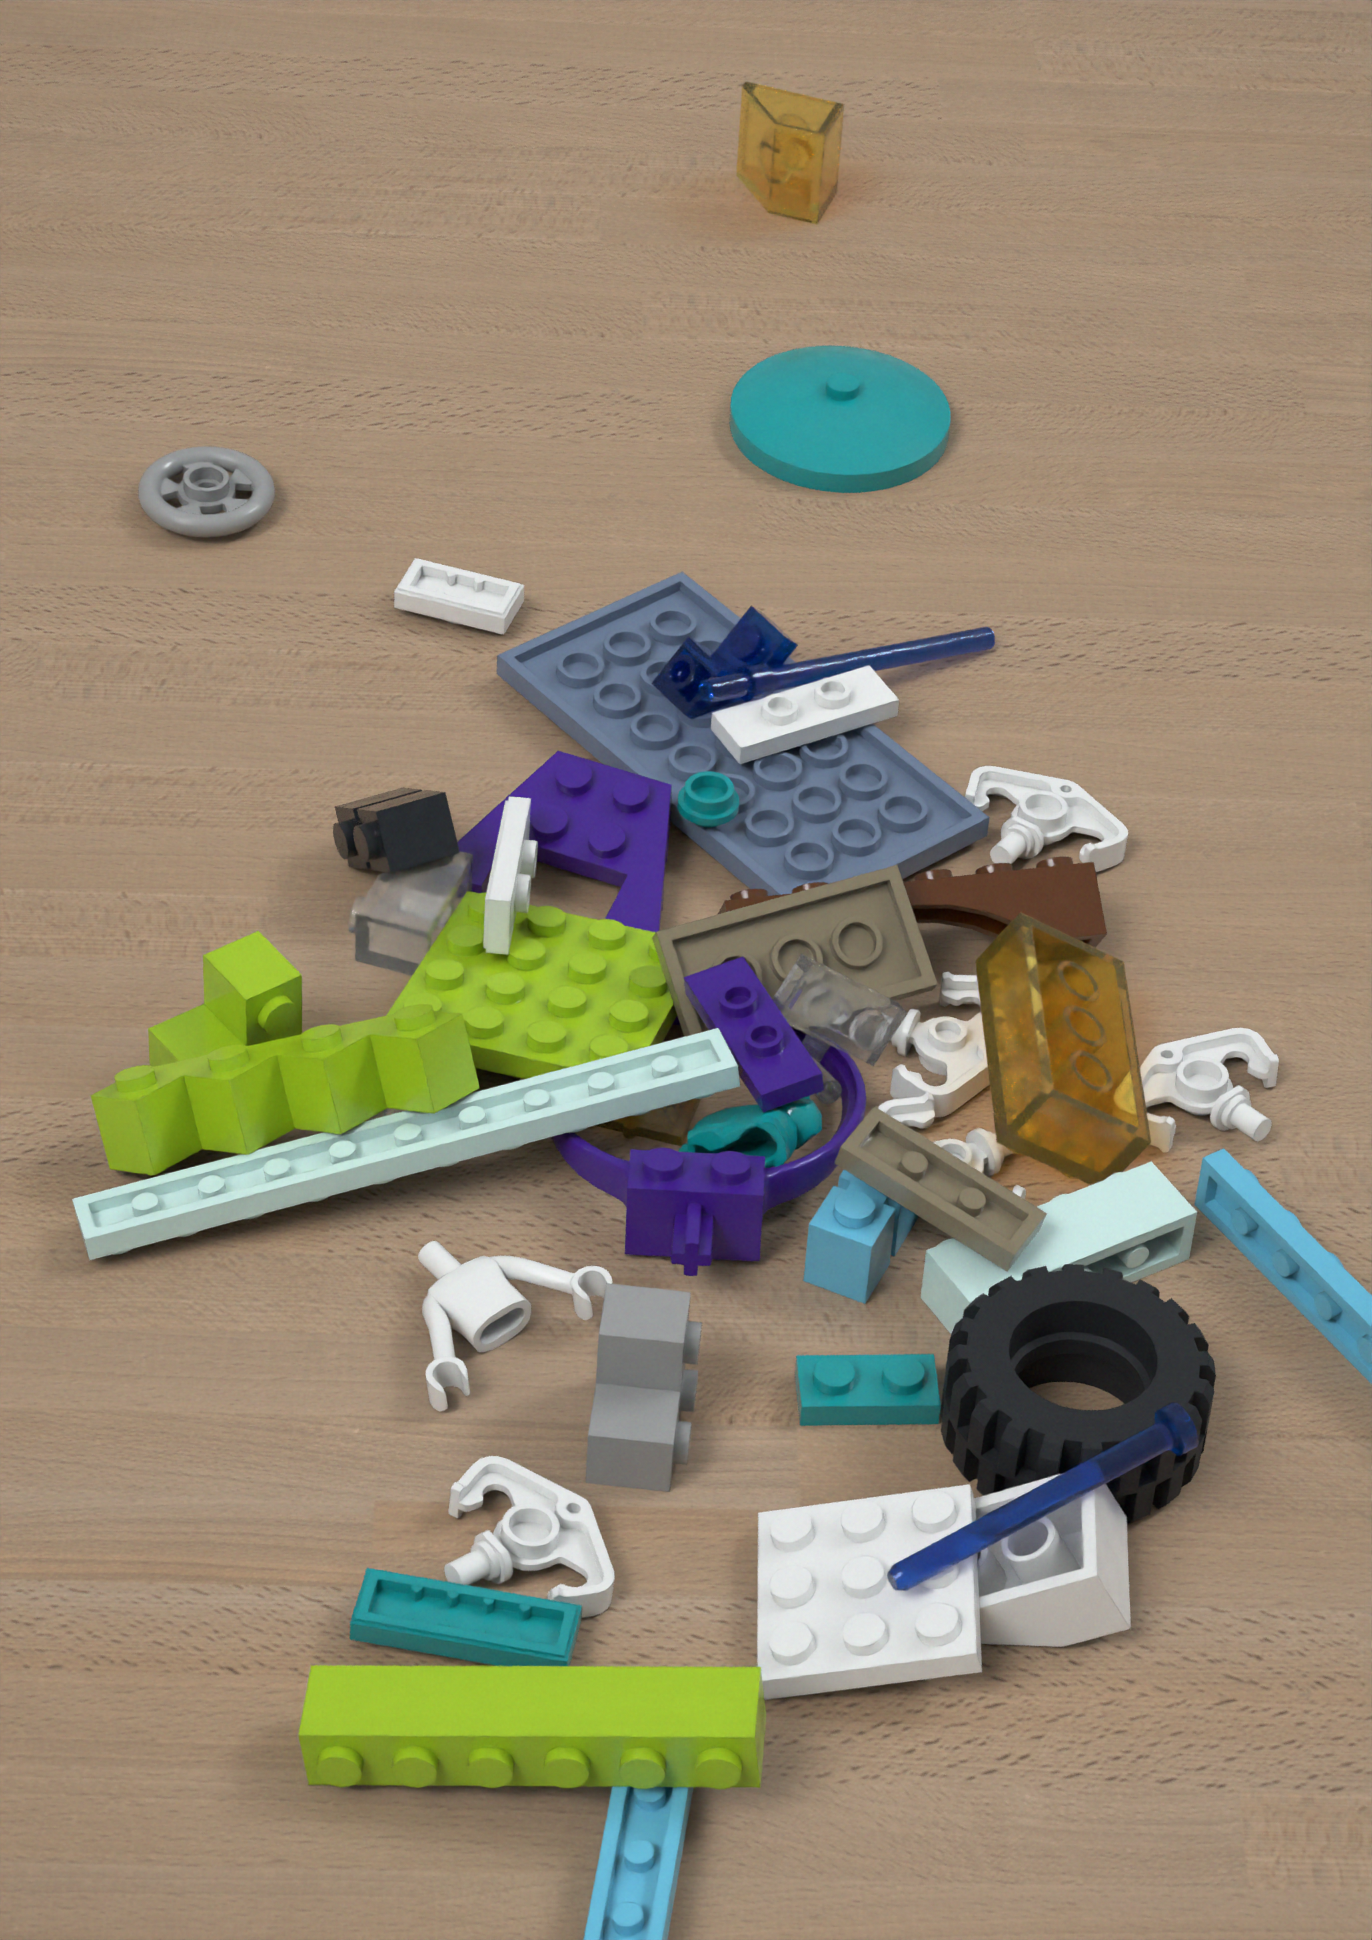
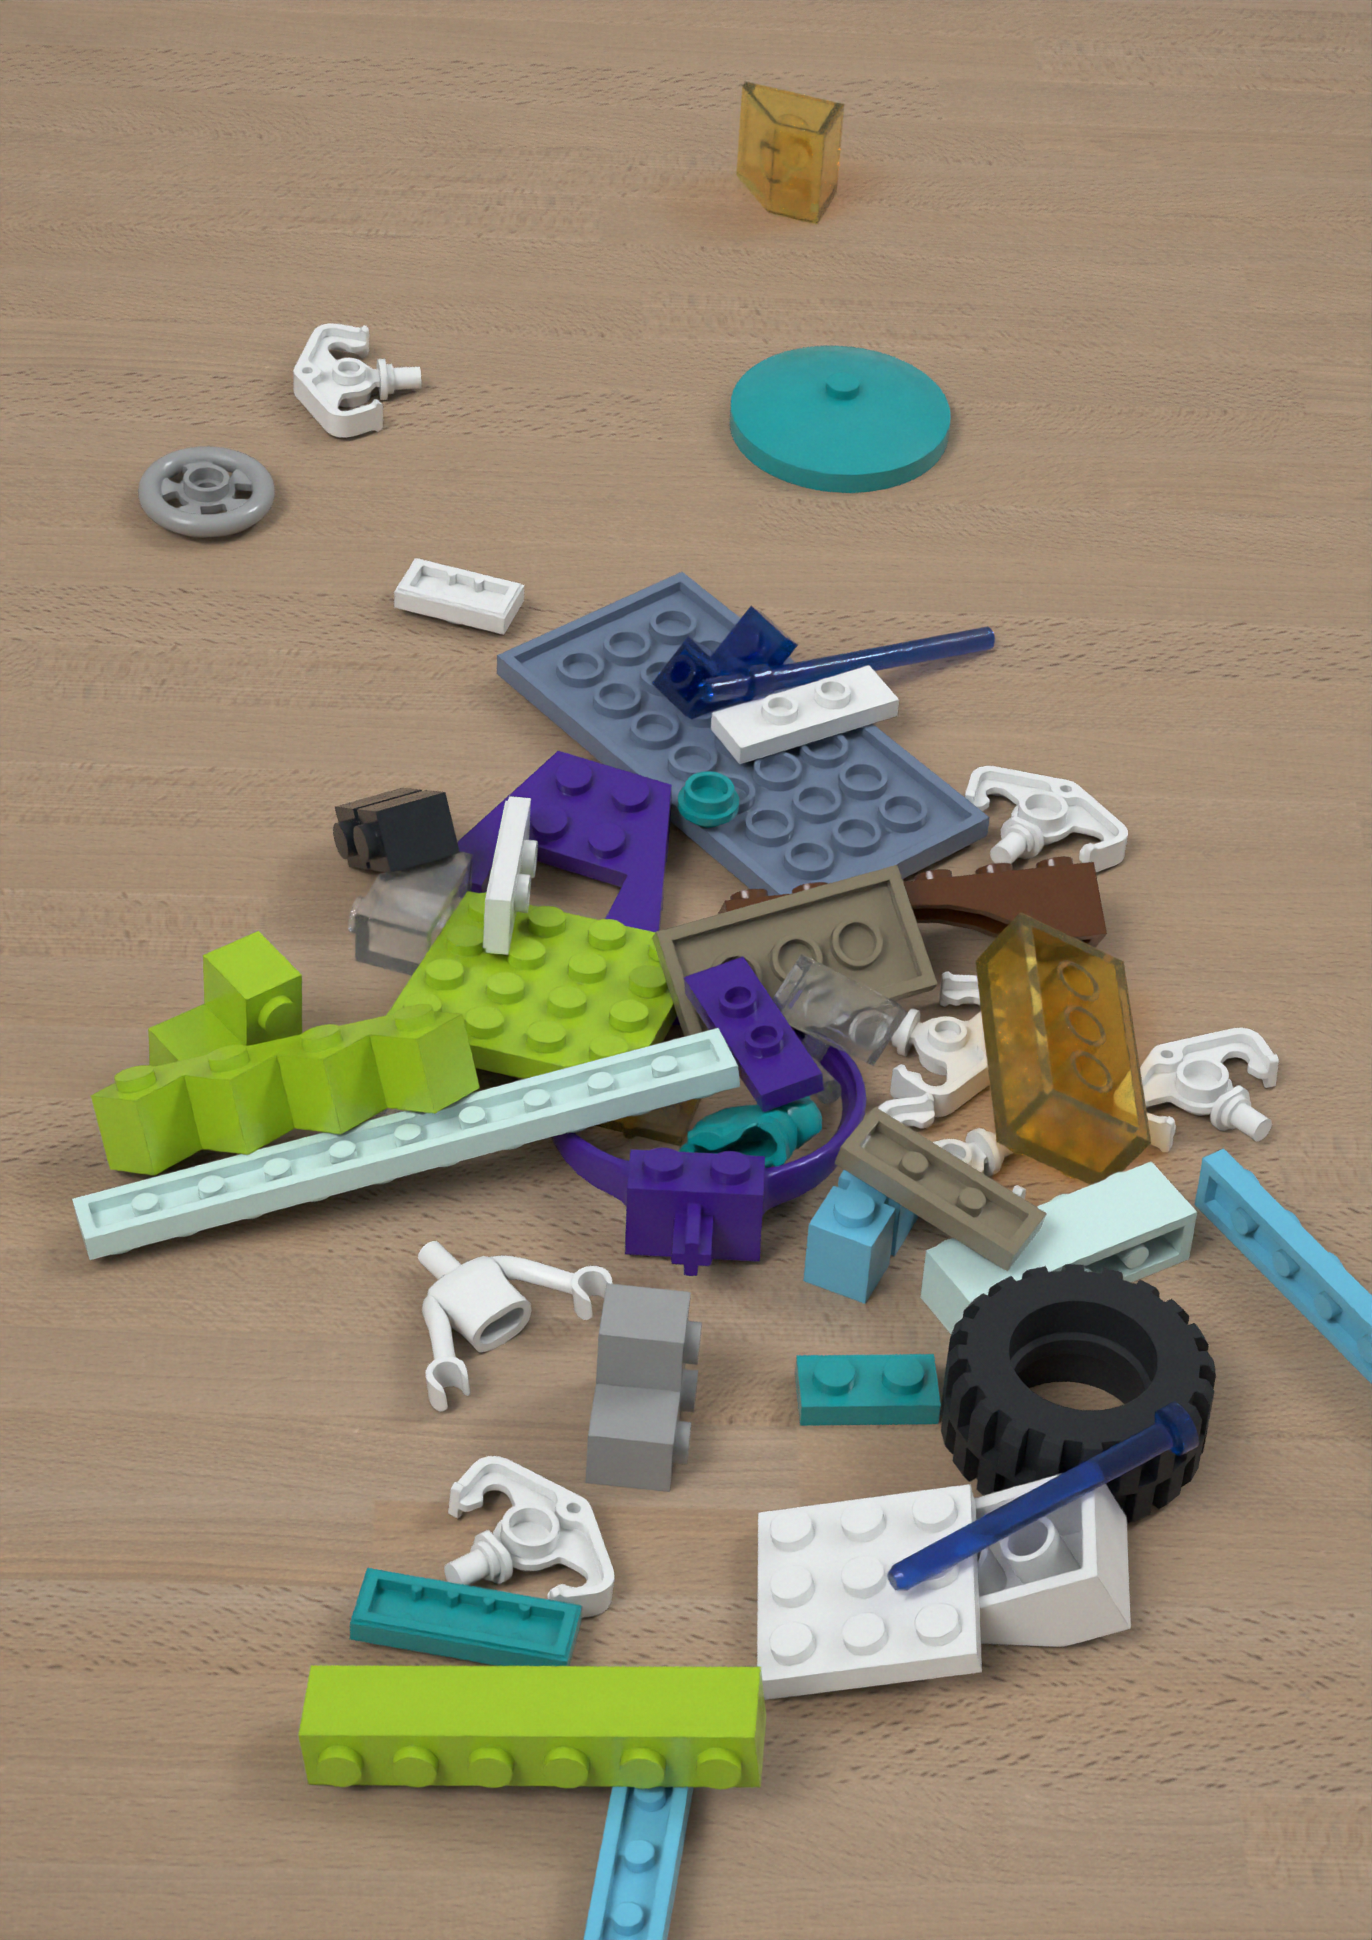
(327, 383): none -> white piece

